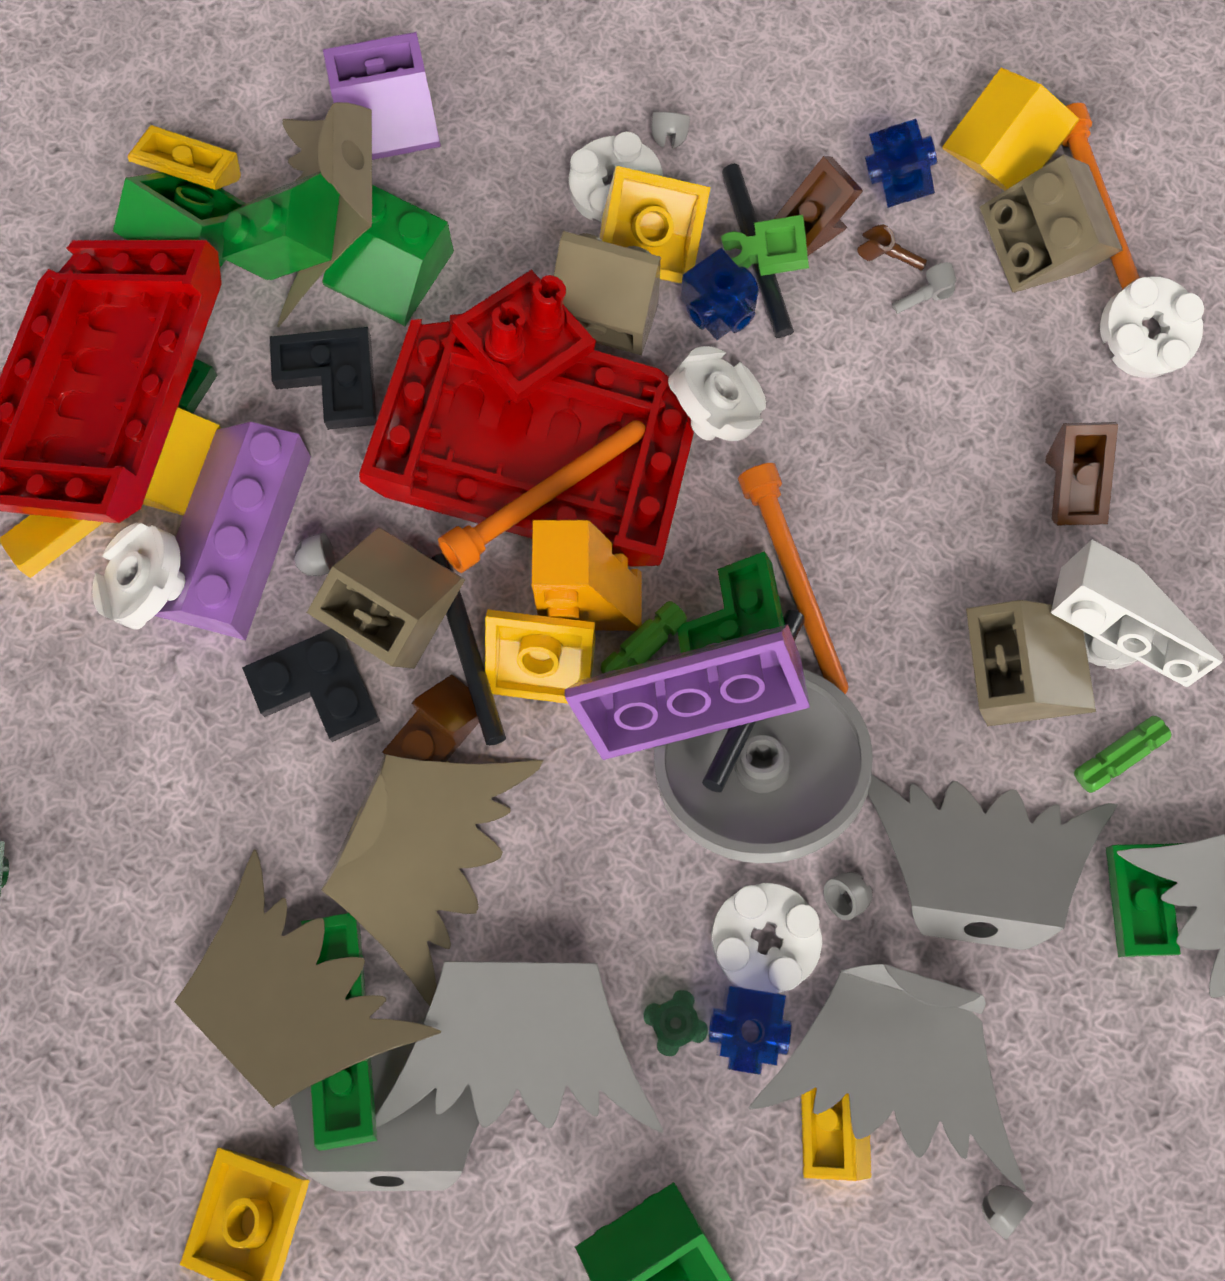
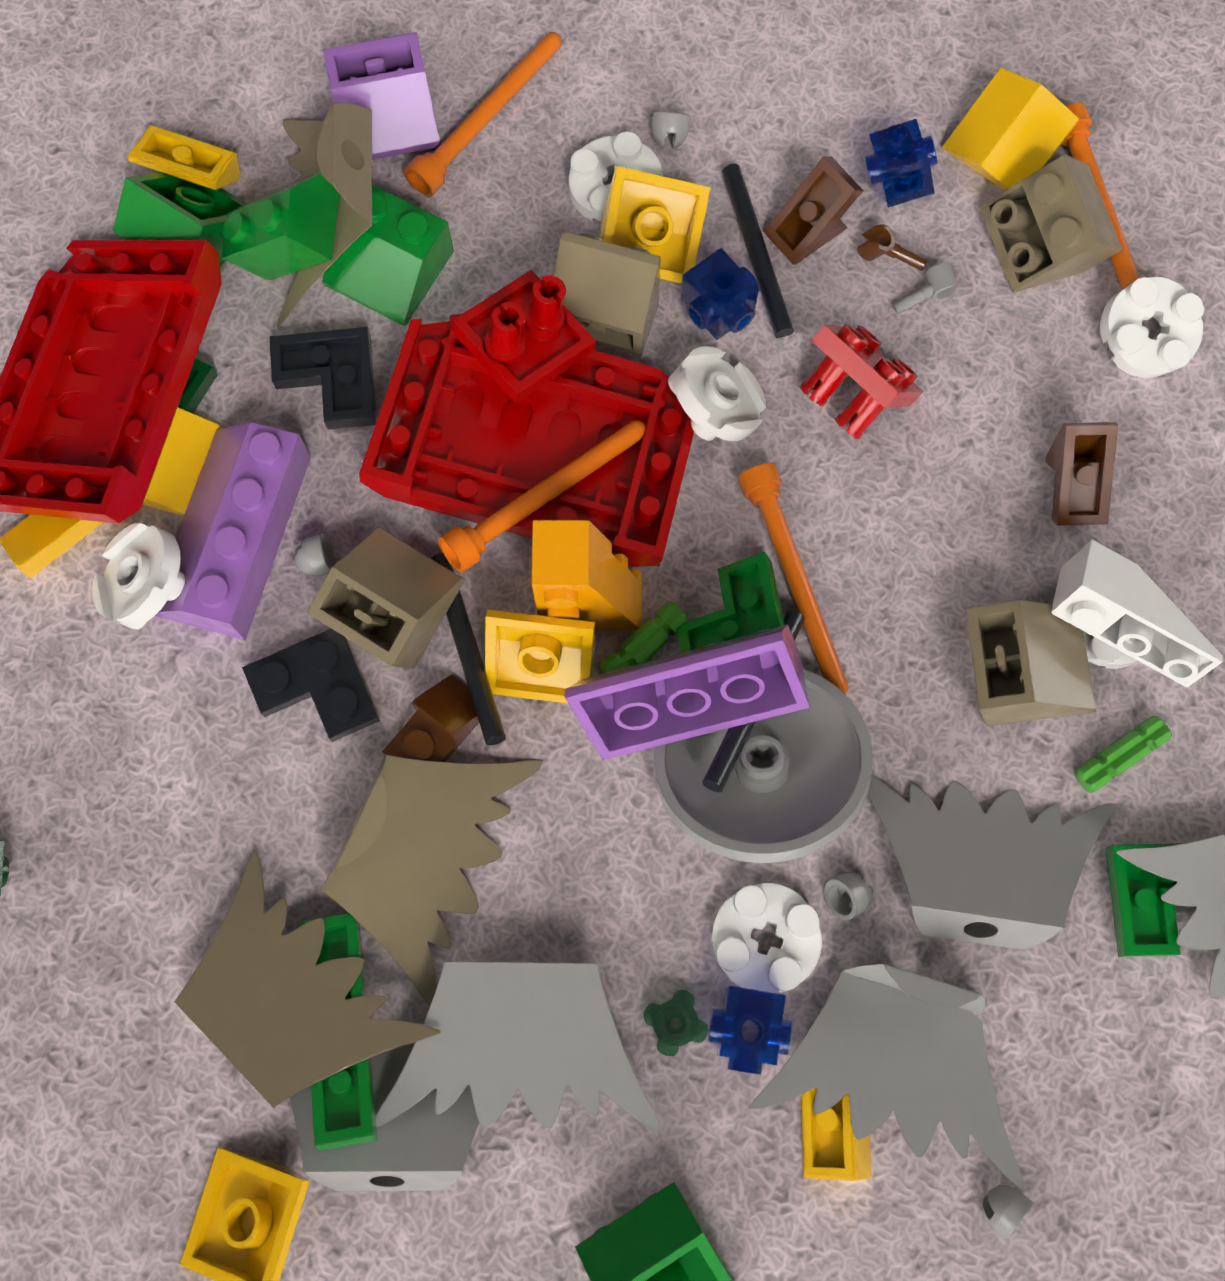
(428, 170): none -> orange piece
(776, 247): bright green plate -> none
(856, 354): none -> plate

